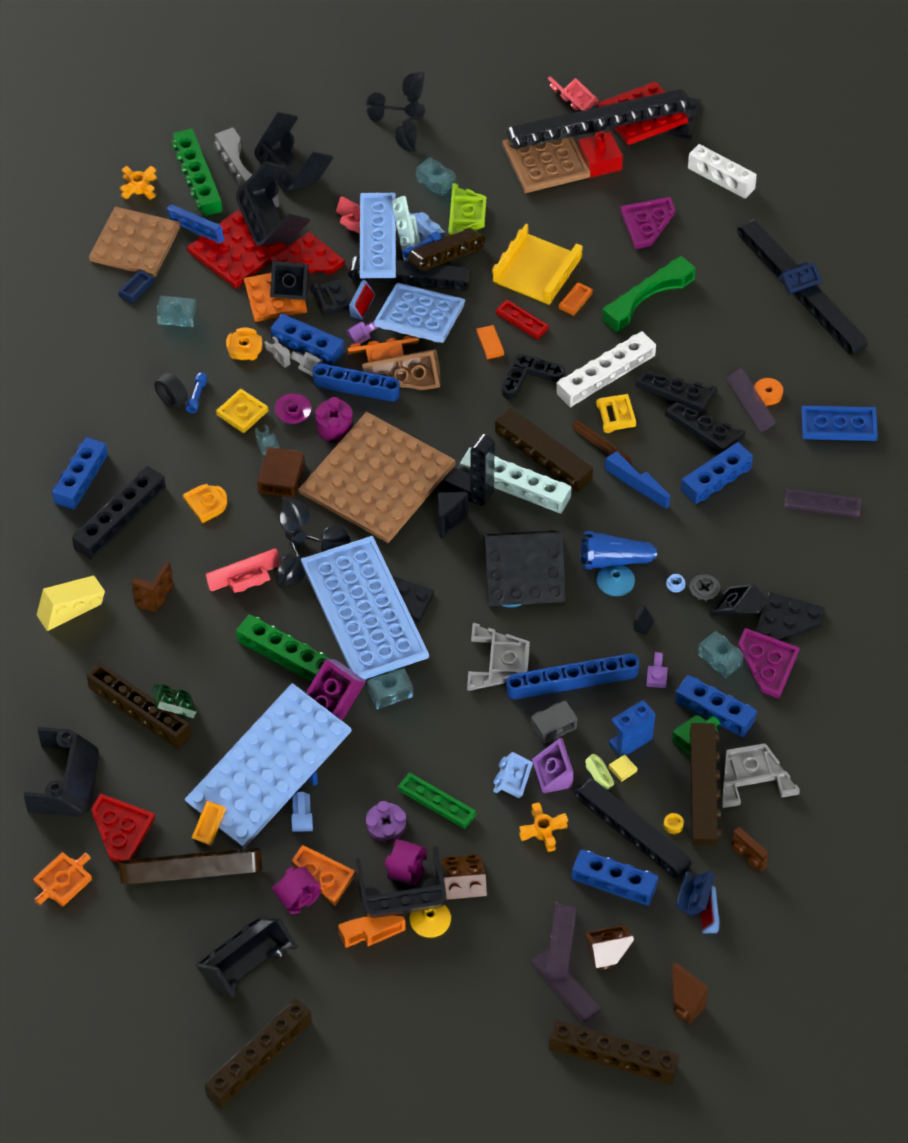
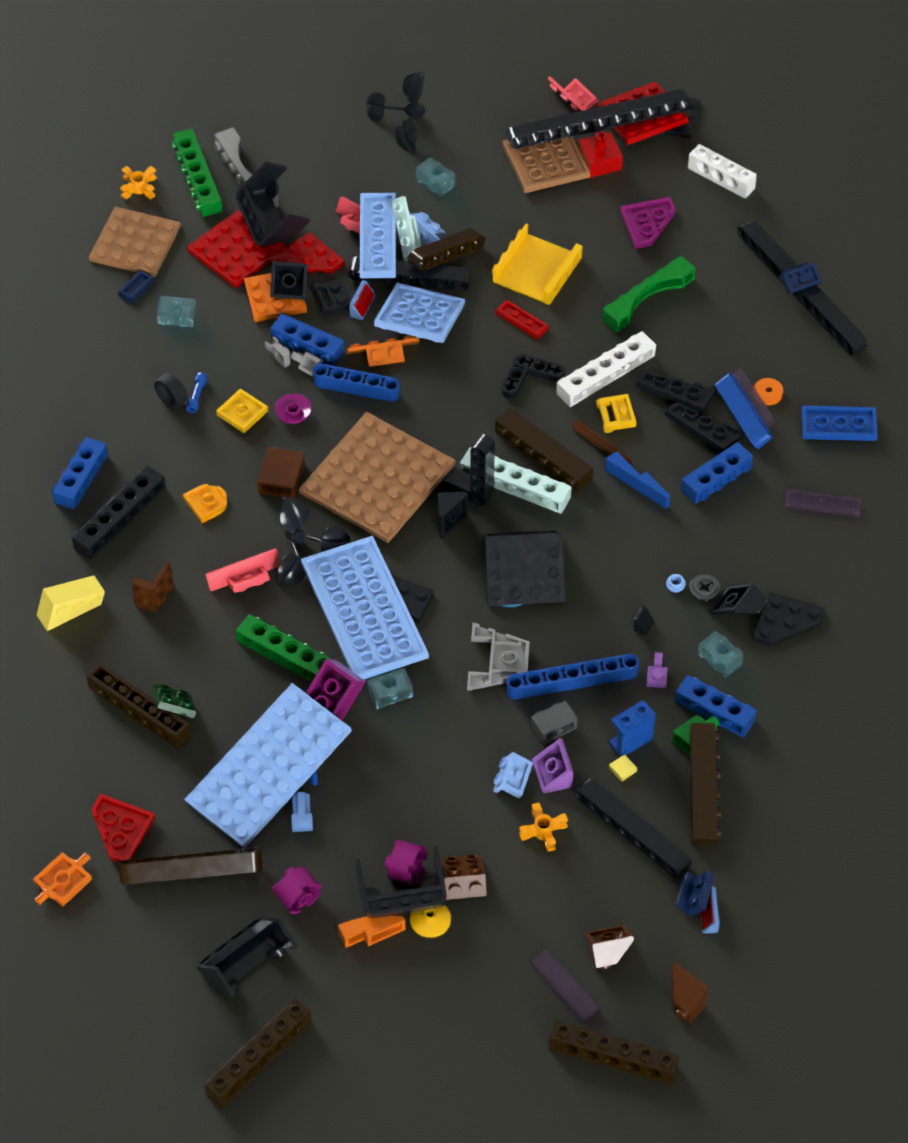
(73, 794): black windscreen -> none
(196, 224): blue plate -> none
(209, 823): light orange tile -> none
(246, 352): light orange plate -> none
(266, 440): clear light blue plate -> none
(276, 148): black windscreen -> none
(330, 874): orange wing -> none
(333, 419): magenta brick -> none
(360, 332): medium lavender plate -> none
(382, 811): medium lavender plate -> none
(412, 370): medium nougat wedge -> none
(431, 238): blue bar -> none
(437, 800): green plate -> none
(466, 210): lime wing -> none
(490, 342): orange tile -> none
(560, 941): clear purple tile -> none
(575, 299): orange tile -> none
(599, 771): yellowish green plate -> none
(606, 550): blue cone -> none
(615, 585): dark azure dish -> none
(621, 886): blue brick -> none
(673, 823): yellow tile -> none
(743, 410): none -> blue beam
(750, 849): reddish brown plate -> none
(753, 766): light grey wing -> none
(768, 660): magenta plate -> none

